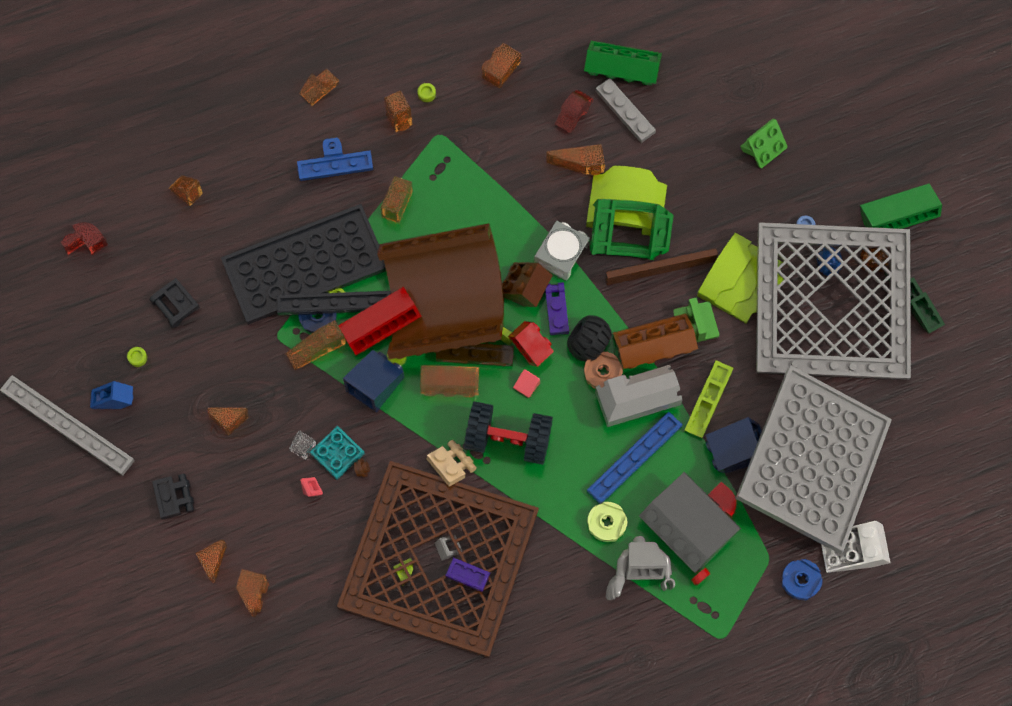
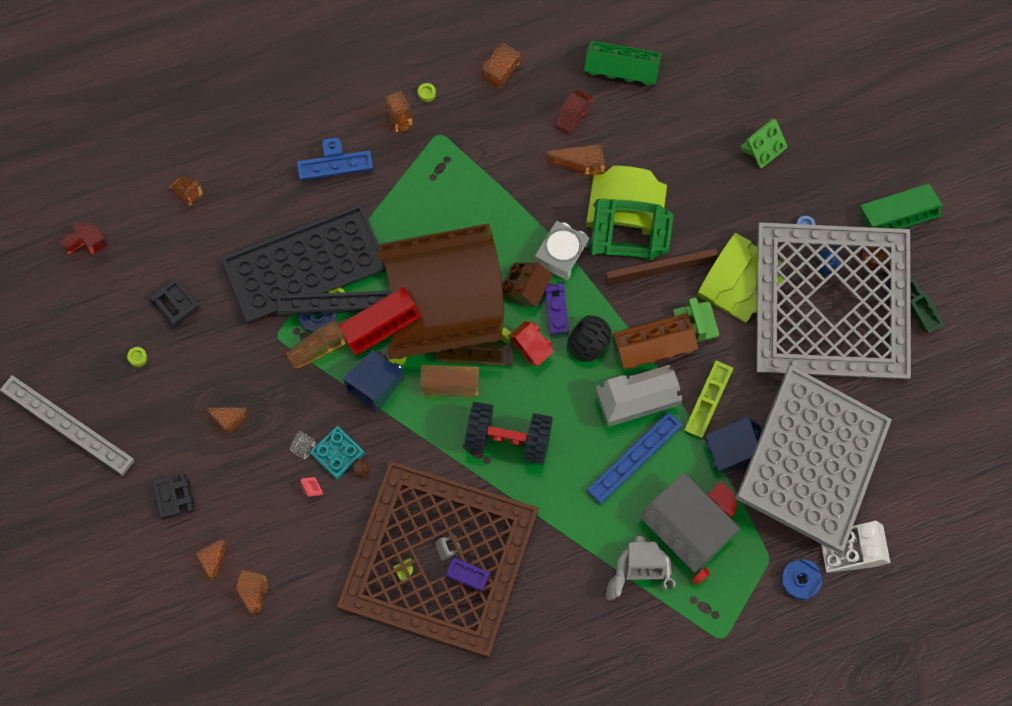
(111, 396): blue slope -> none
(318, 86): clear orange slope -> none
(396, 199): clear orange brick -> none
(447, 467): tan plate -> none
(527, 383): coral slope -> none
(597, 527): yellowish green plate -> none
(605, 360): nougat plate -> none
(625, 110): light grey plate -> none

